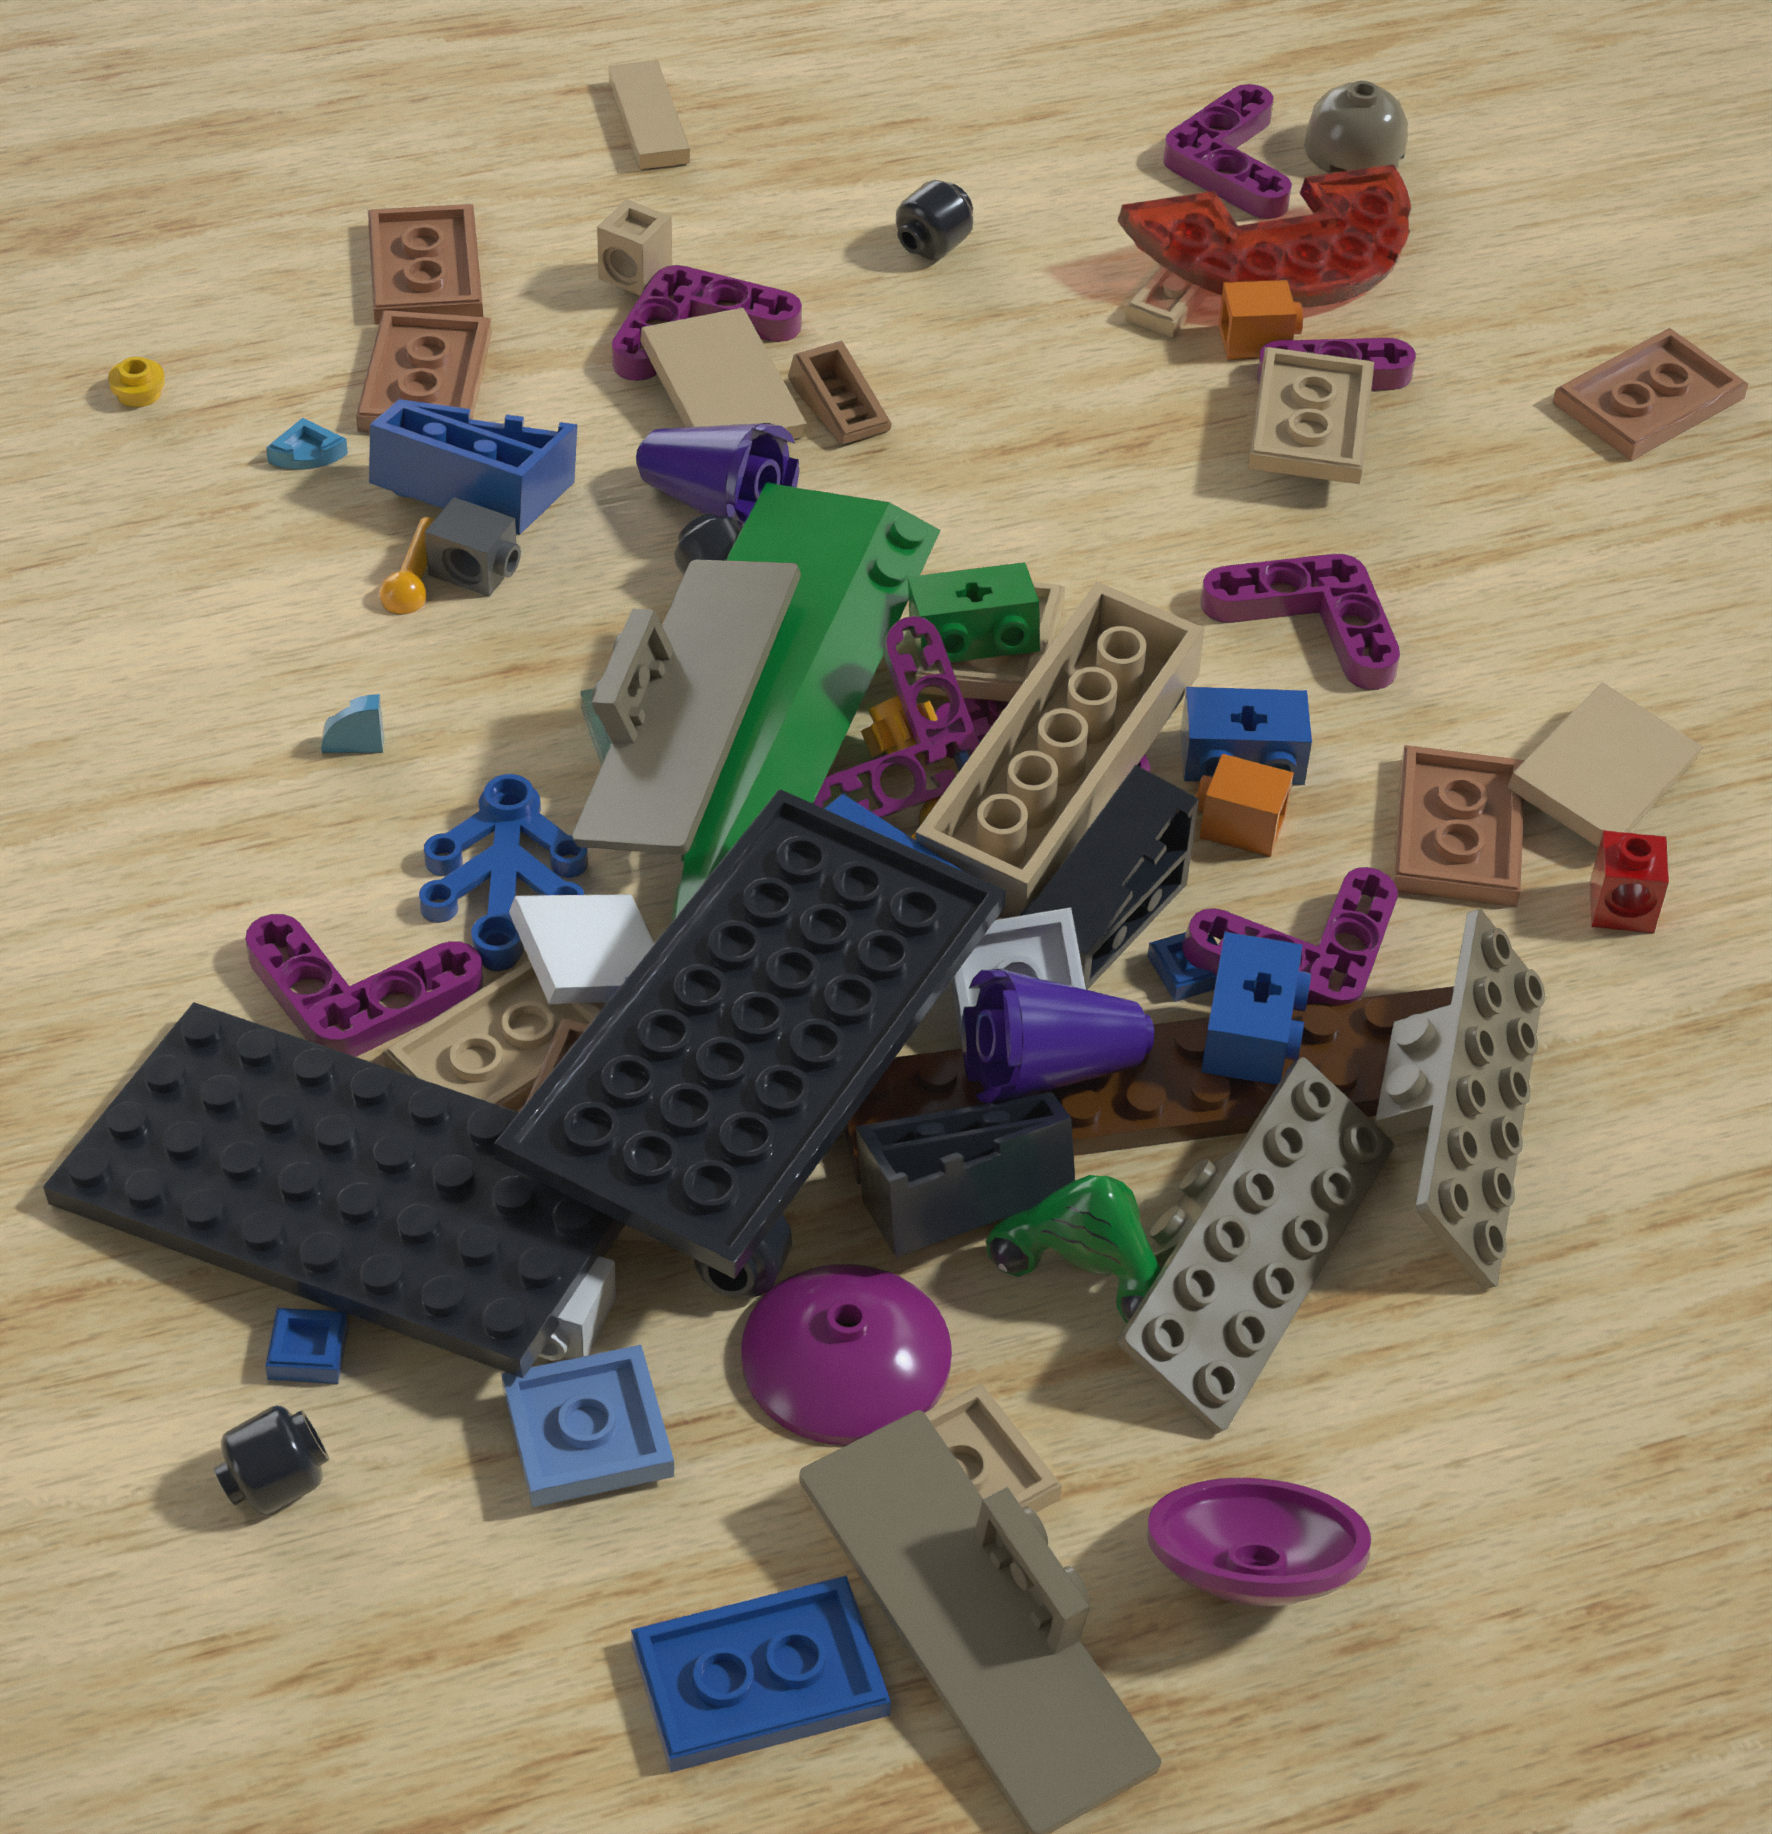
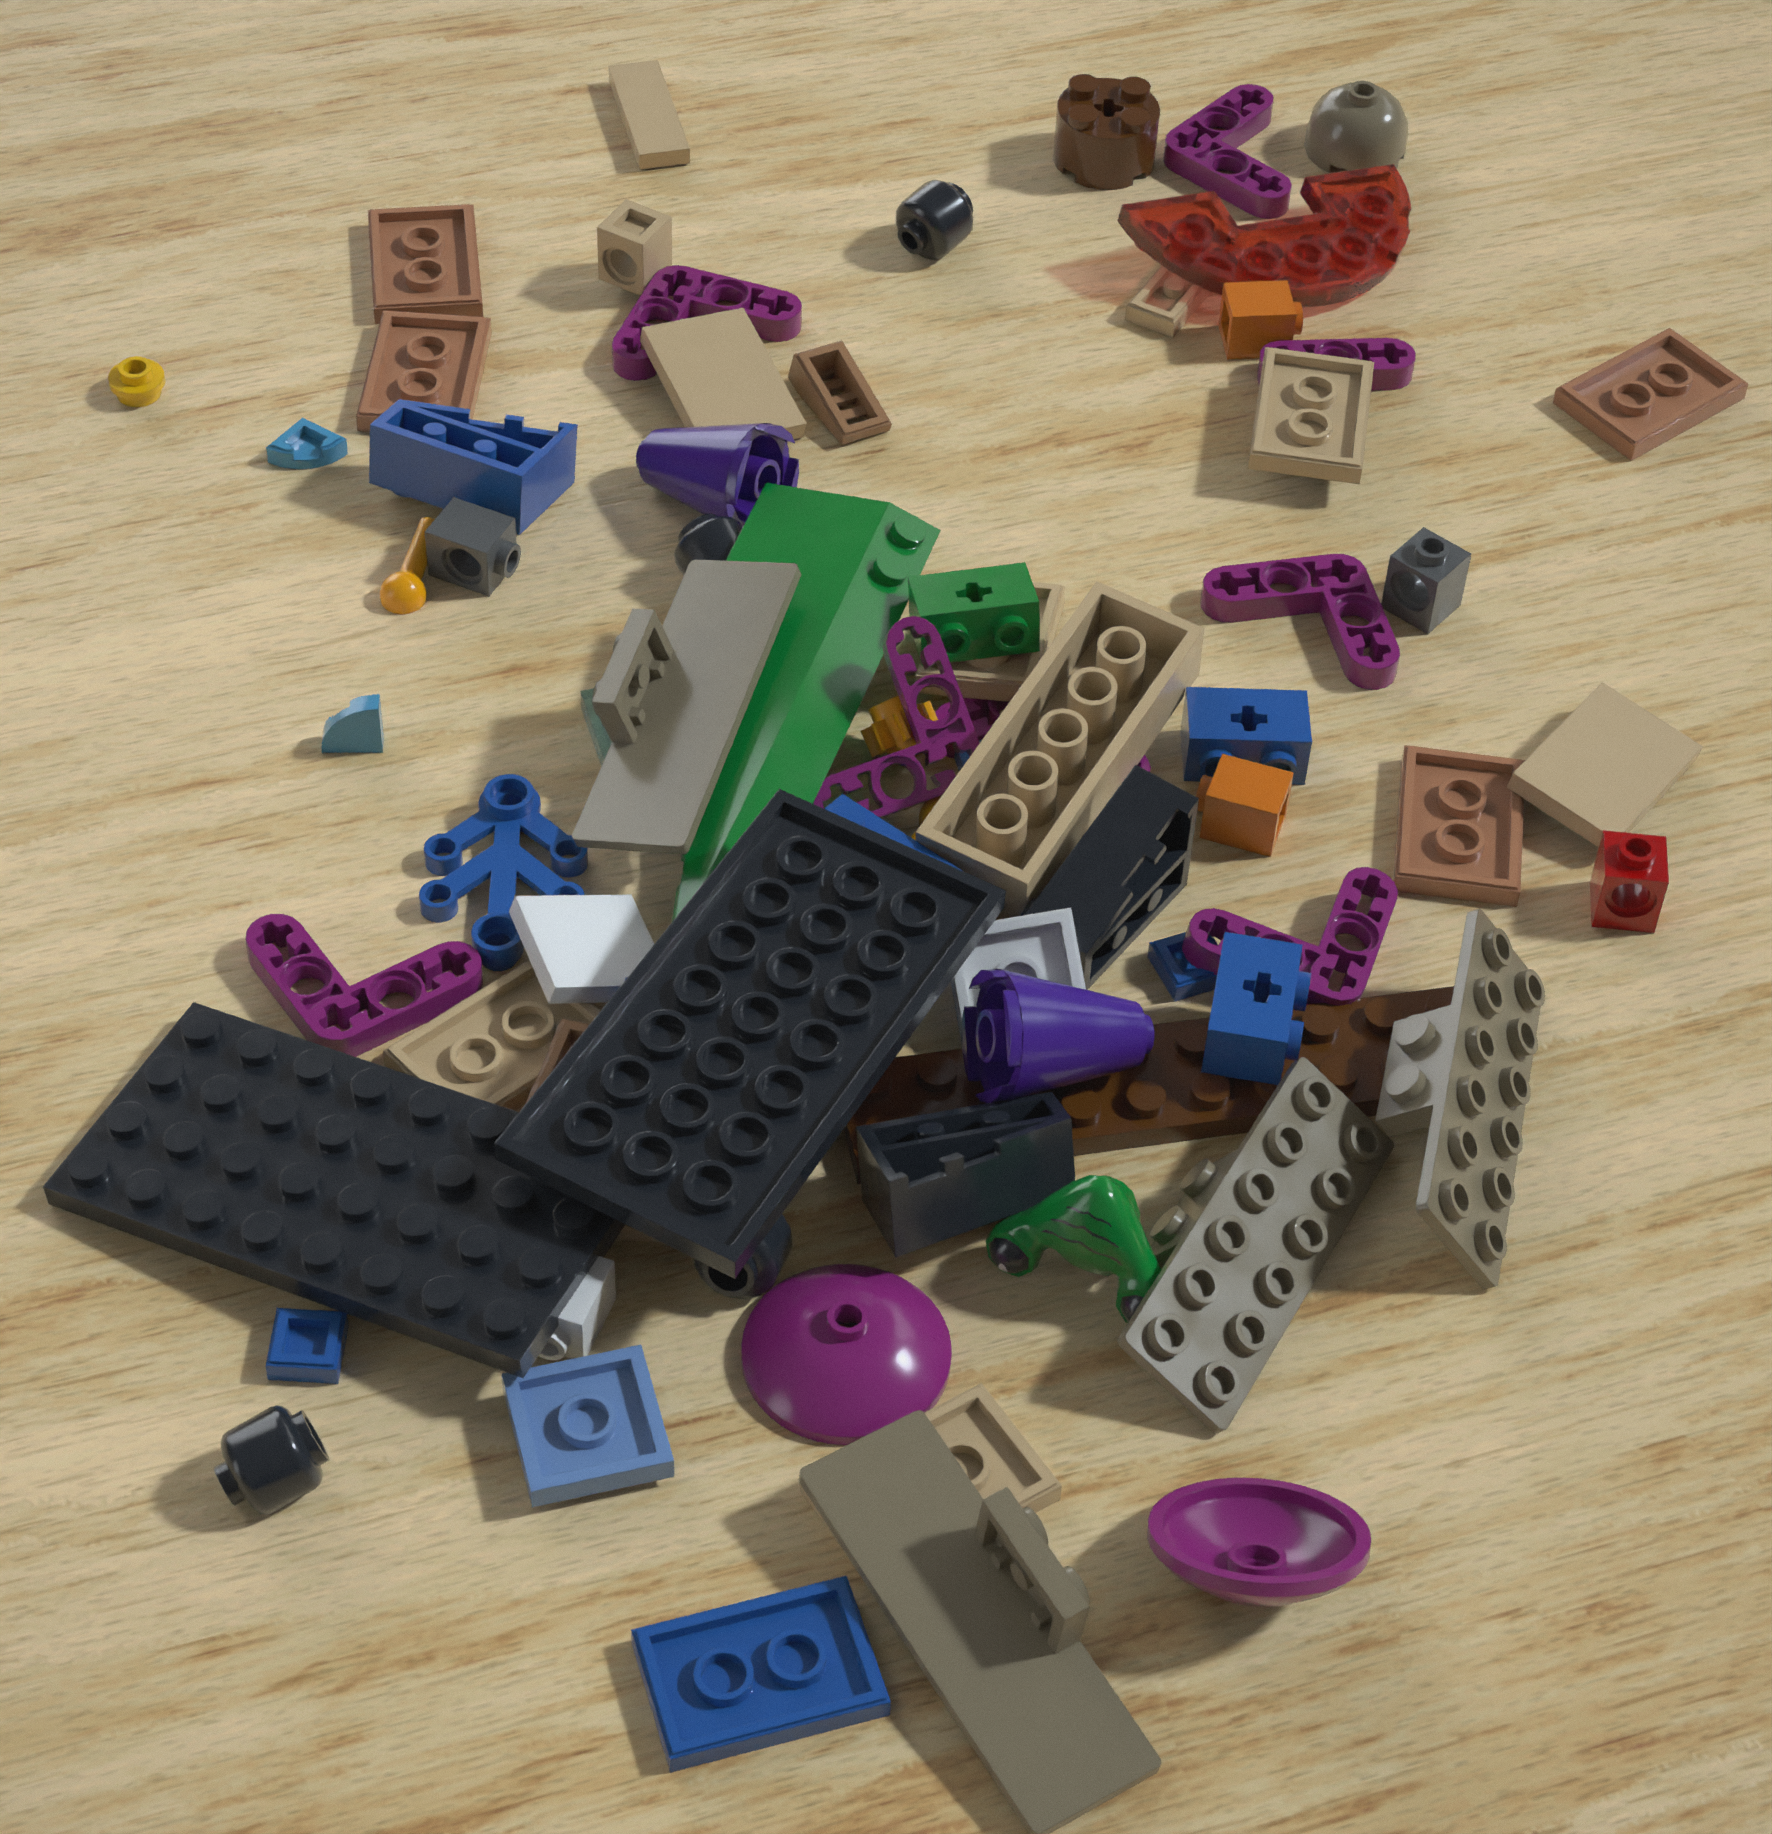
(1106, 131): none -> reddish brown brick
(1425, 580): none -> dark grey brick

